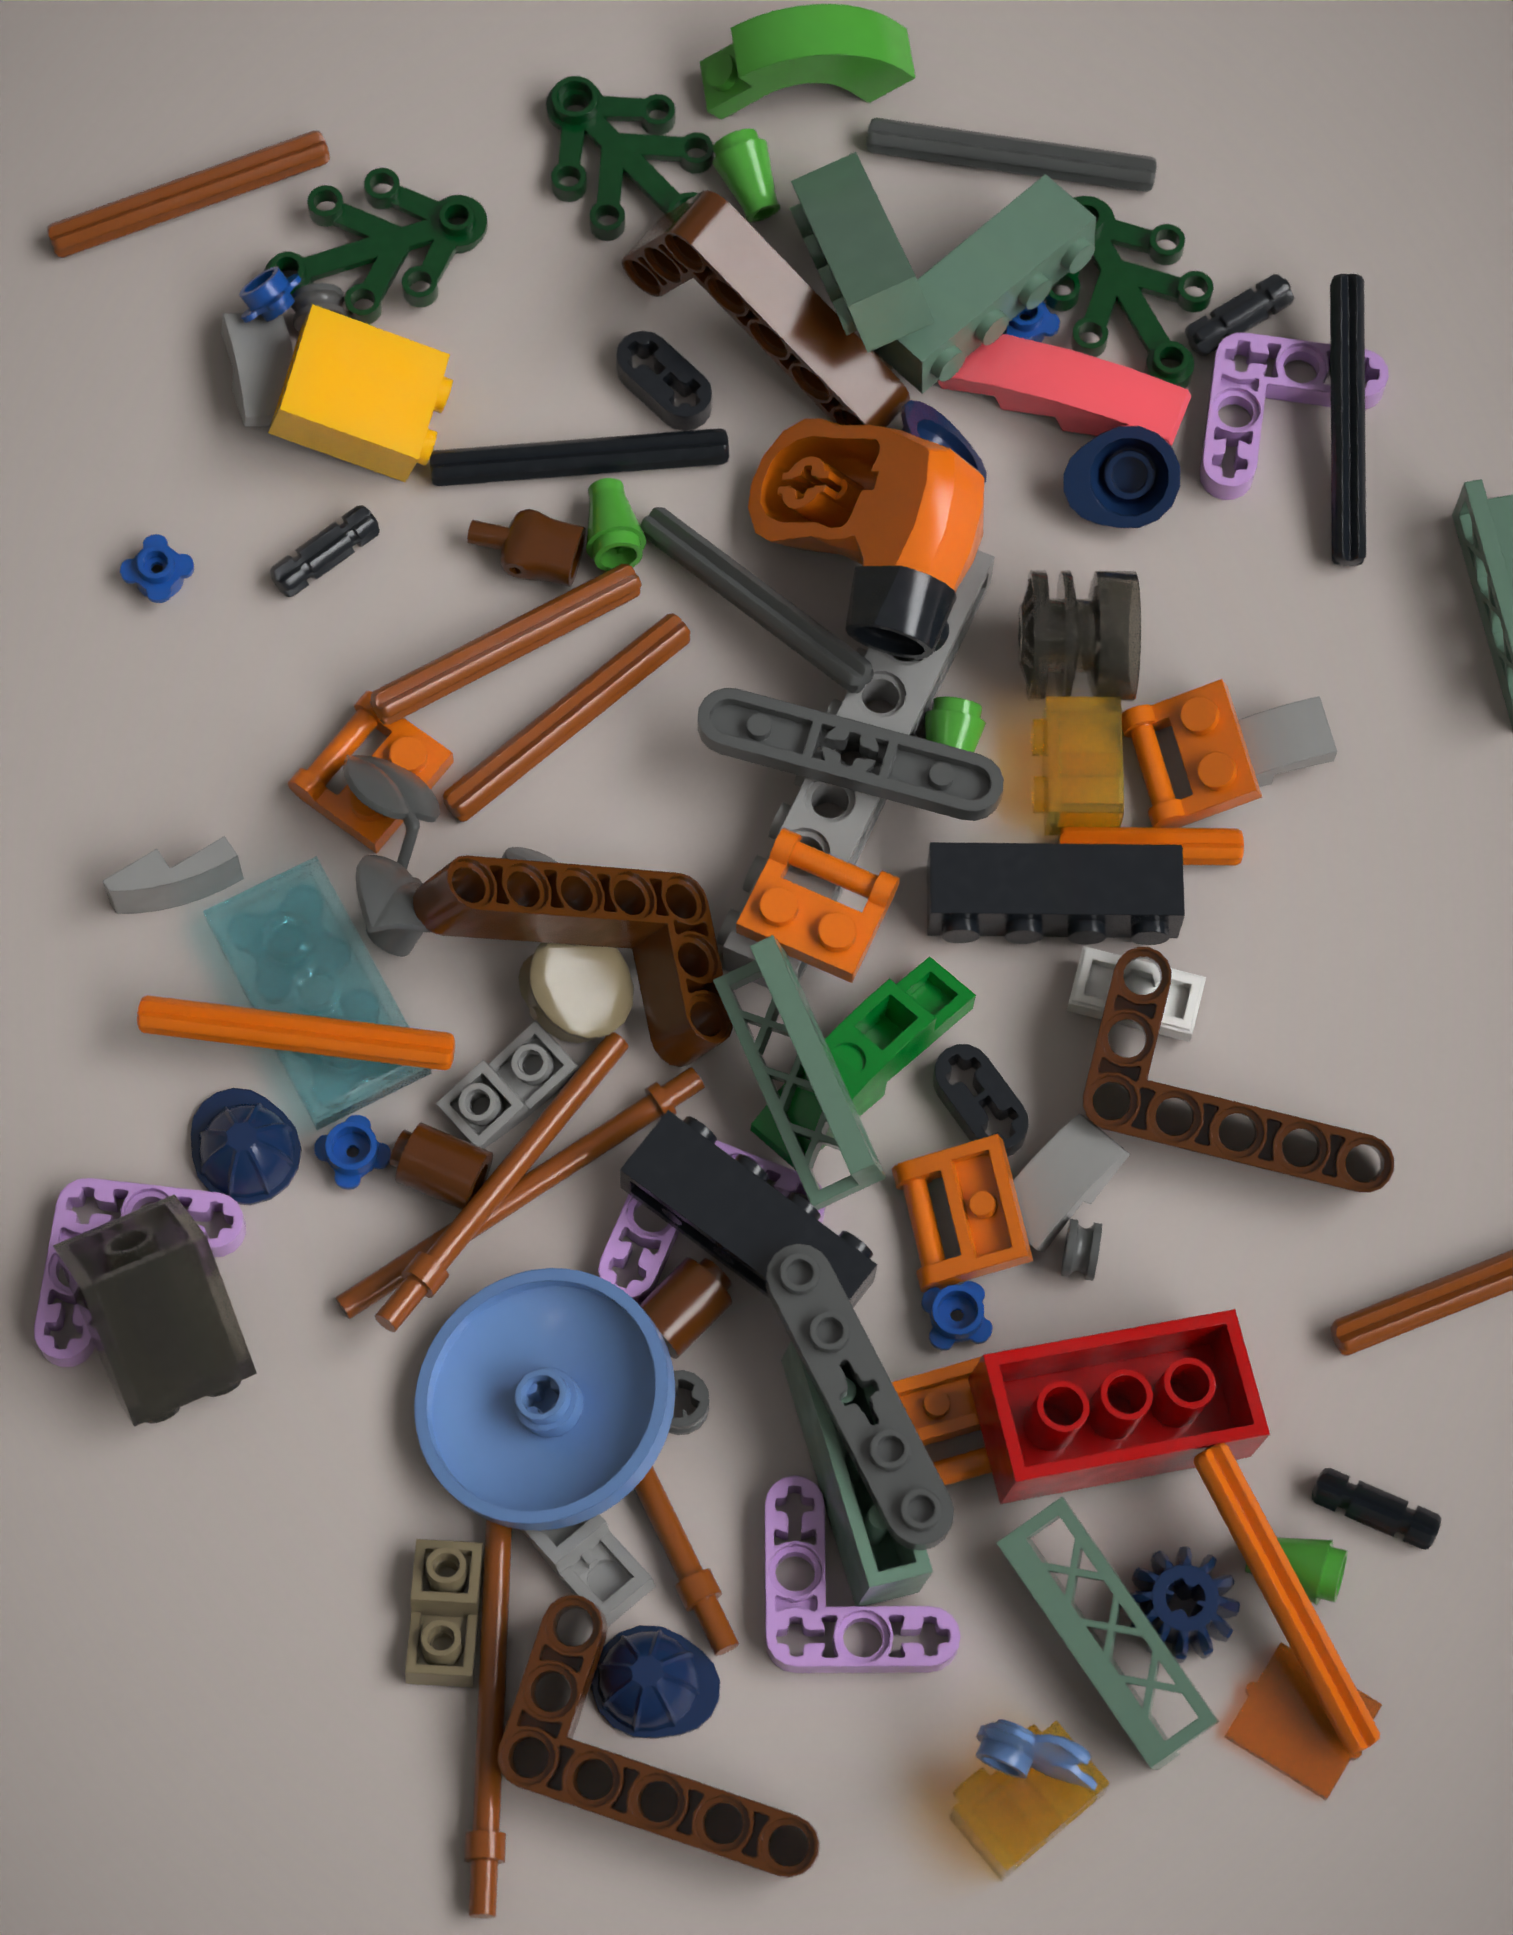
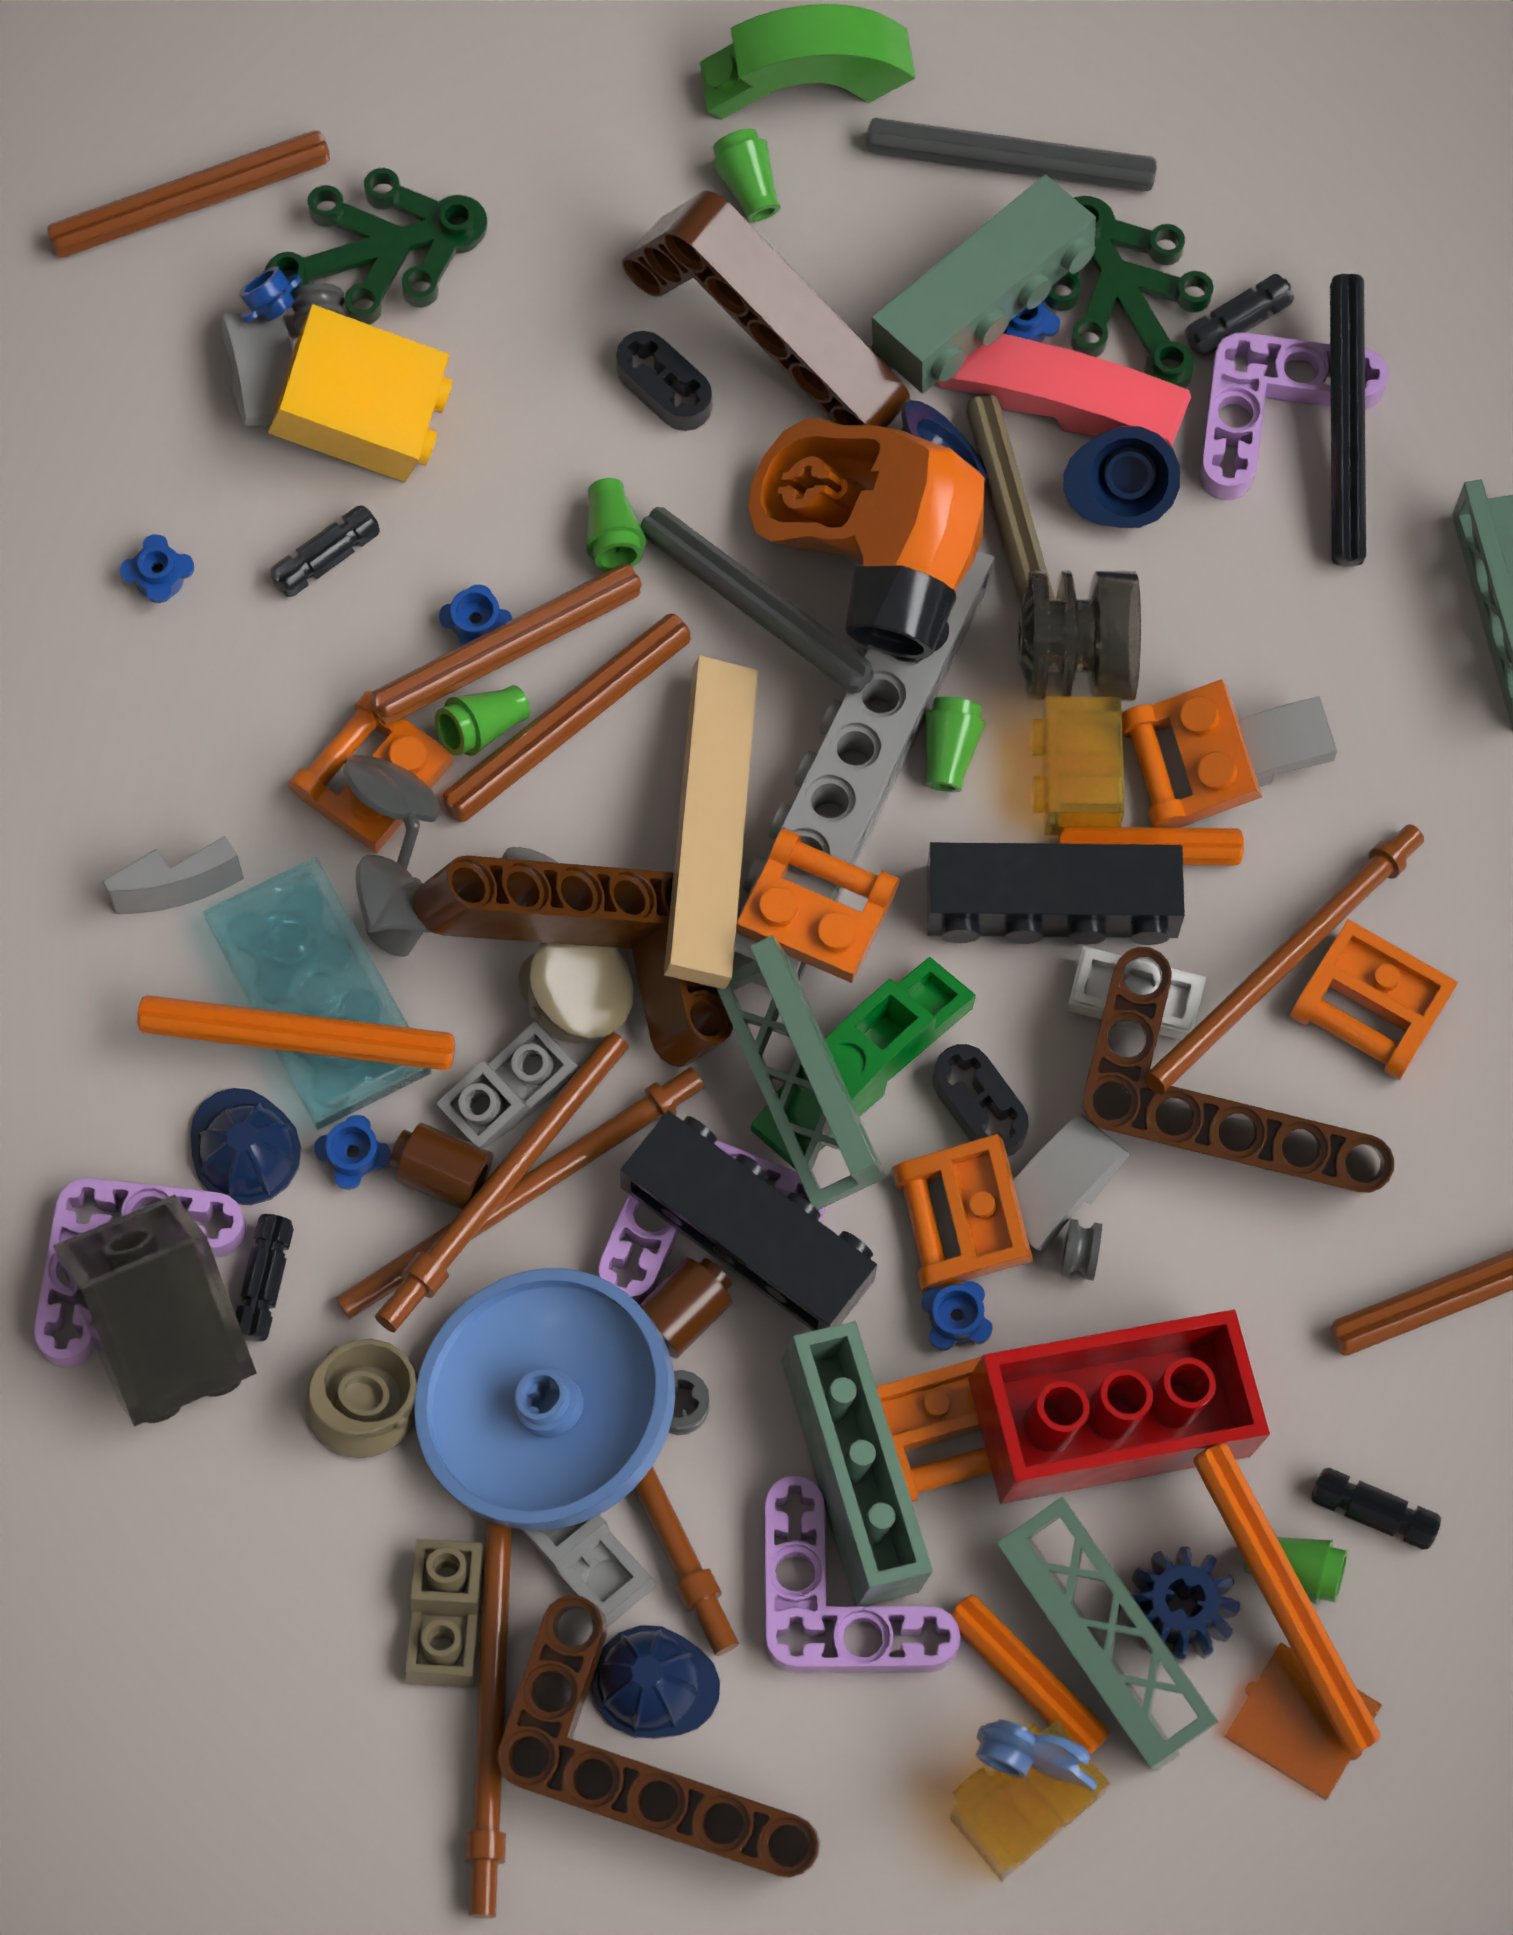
(263, 1276): none -> black axle
(362, 1398): none -> dark tan piece
(470, 602): none -> blue plate
(478, 719): none -> bright green cone
(534, 546): reddish brown piece -> none
(579, 457): black axle -> none
(619, 151): dark green plant -> none
(711, 823): none -> tan tile
(858, 254): sand green brick -> none
(885, 1454): dark grey piece -> none
(911, 769): dark grey piece -> none
(1006, 491): none -> dark tan axle
(1027, 1673): none -> orange axle
(1383, 982): none -> orange plate
(1384, 862): none -> dark orange bar

